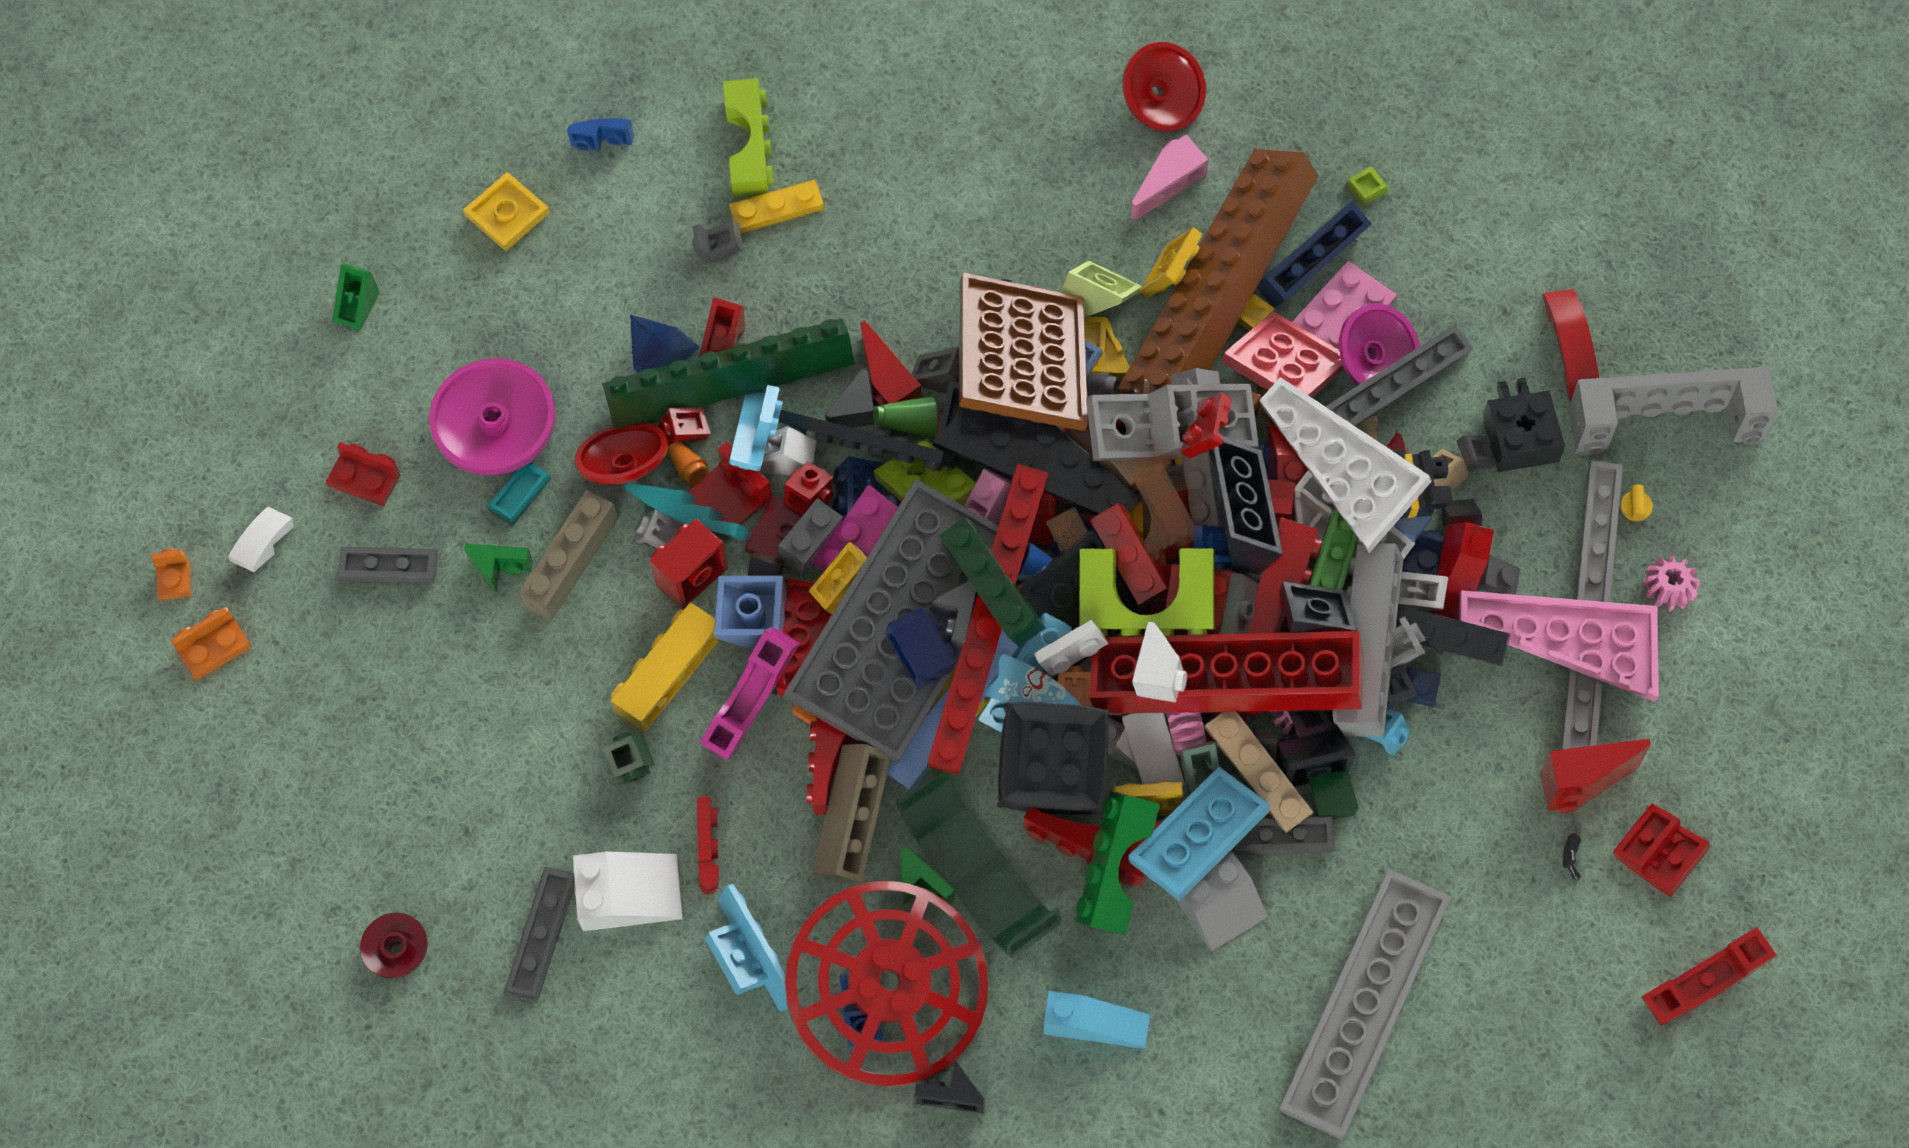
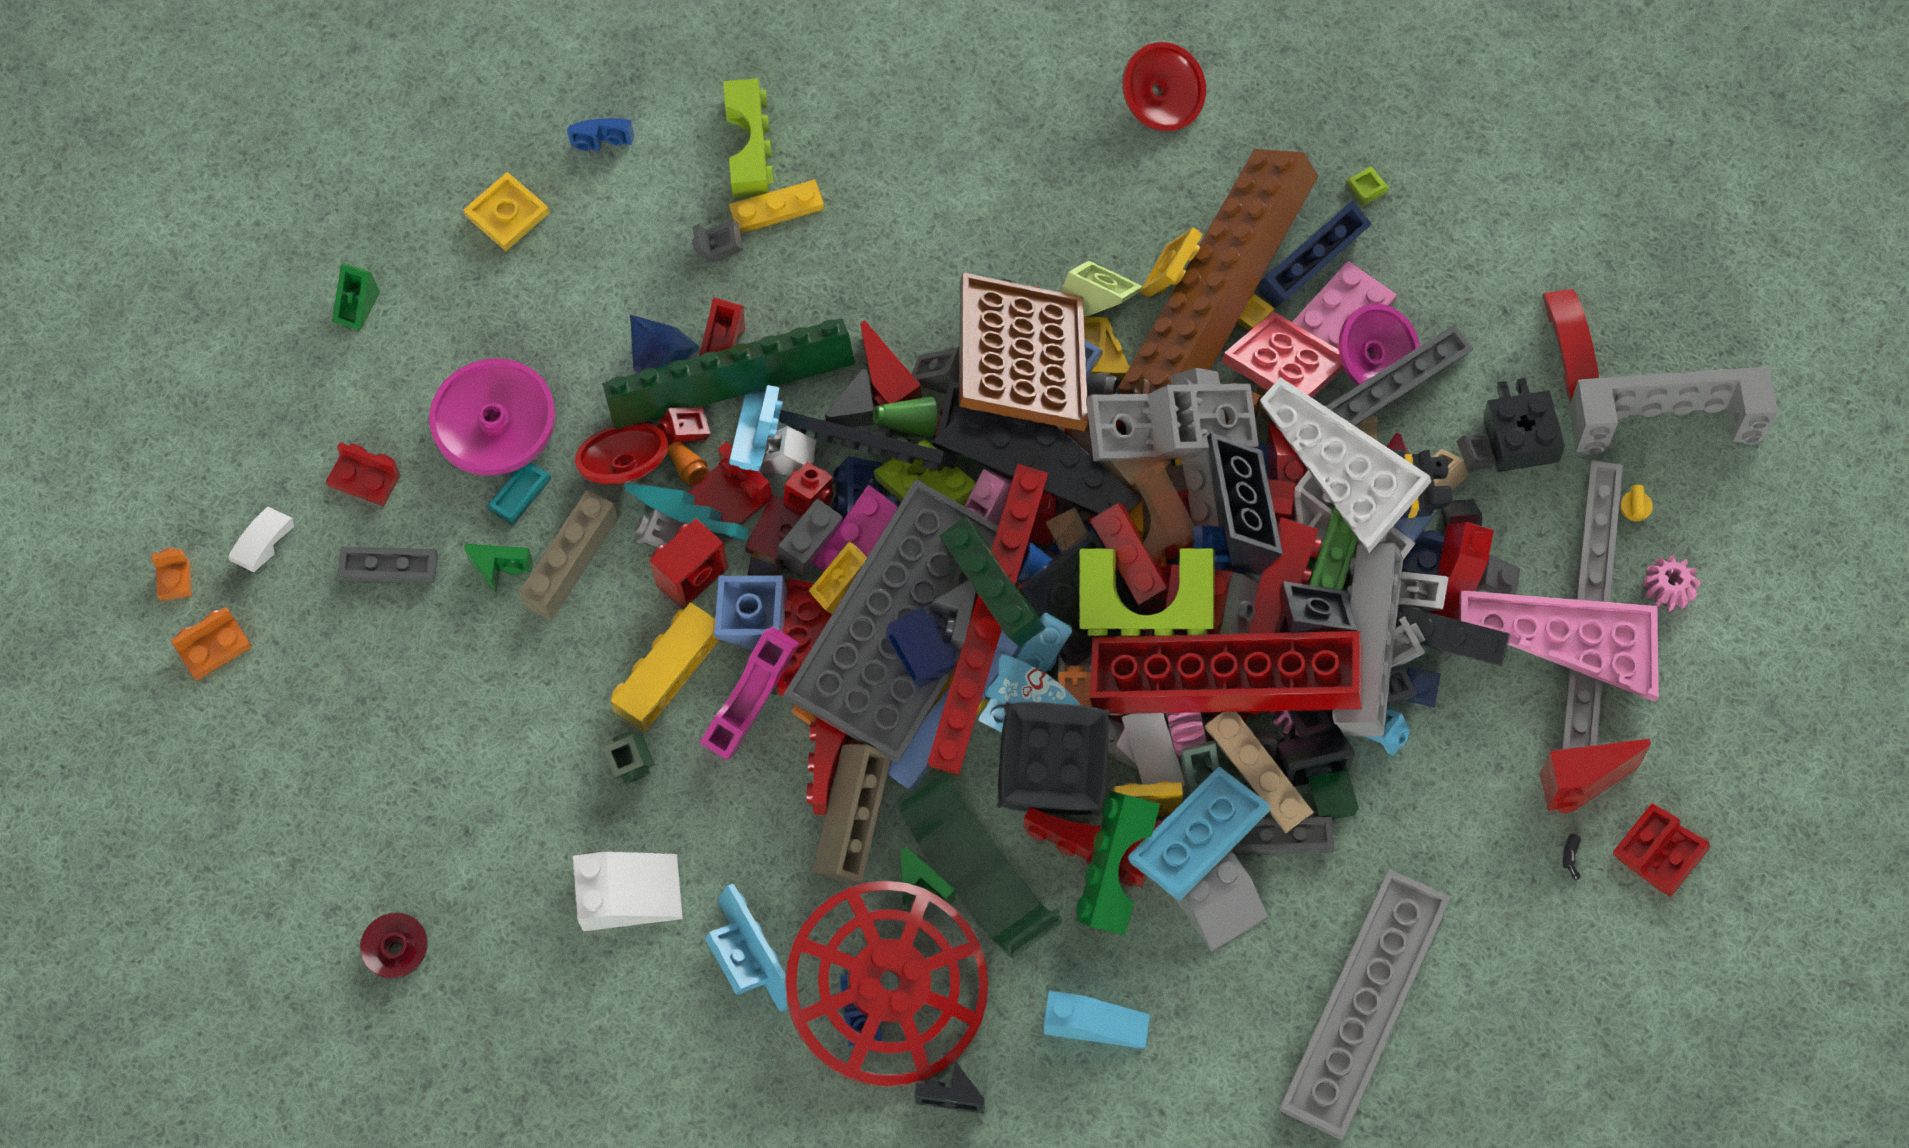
(540, 934): dark grey tile -> none
(707, 848): red hinge -> none
(1071, 648): white plate -> none
(1158, 668): white slope -> none
(1174, 170): bright pink slope -> none
(1203, 433): red wing -> none
(1709, 977): red slope -> none

